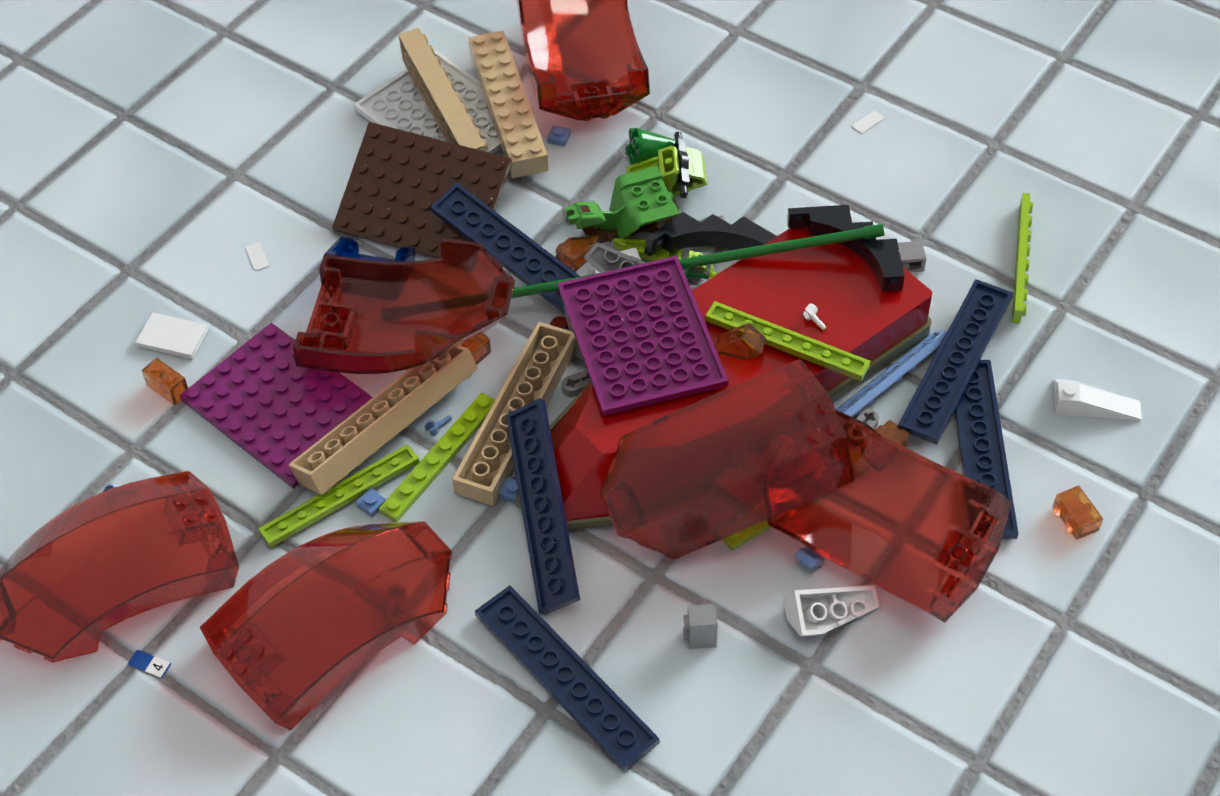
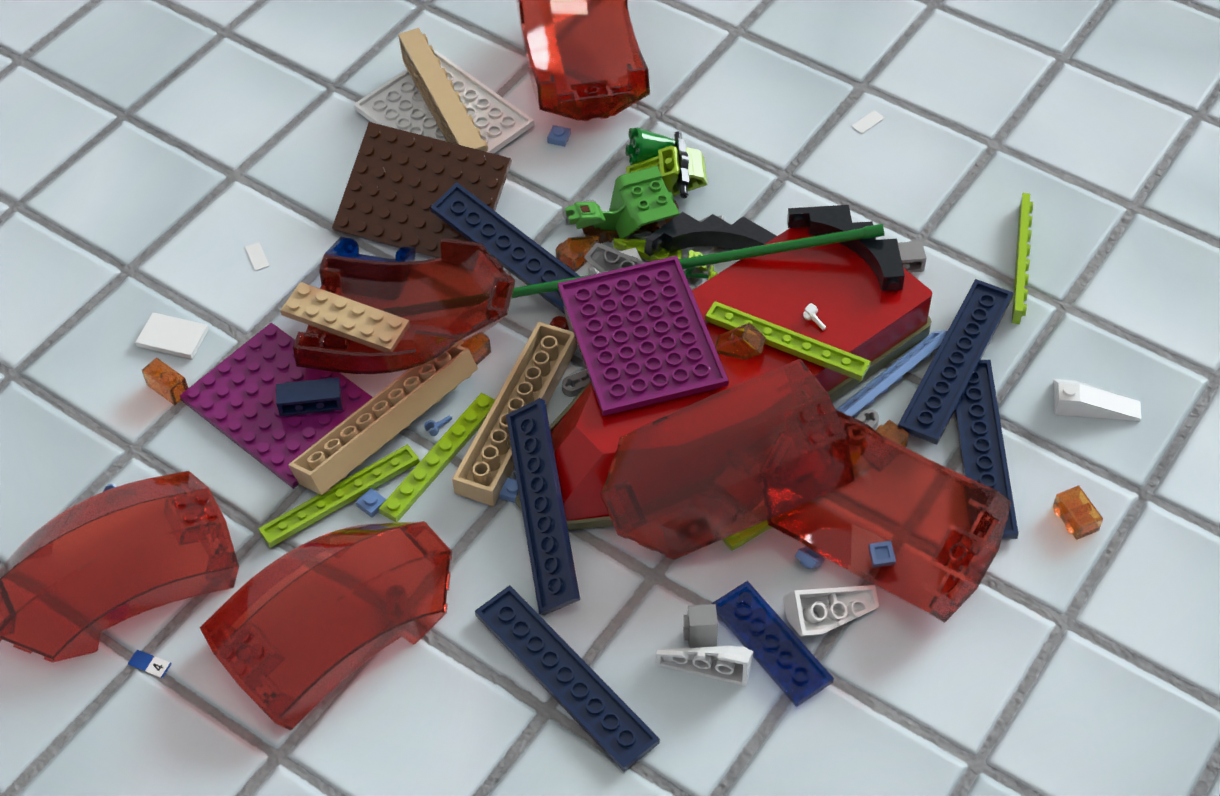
(309, 396): none -> dark blue brick
(345, 317): none -> tan plate
(508, 104): tan brick -> none
(716, 662): none -> white wedge
(772, 643): none -> clear blue plate
(881, 554): none -> medium blue plate

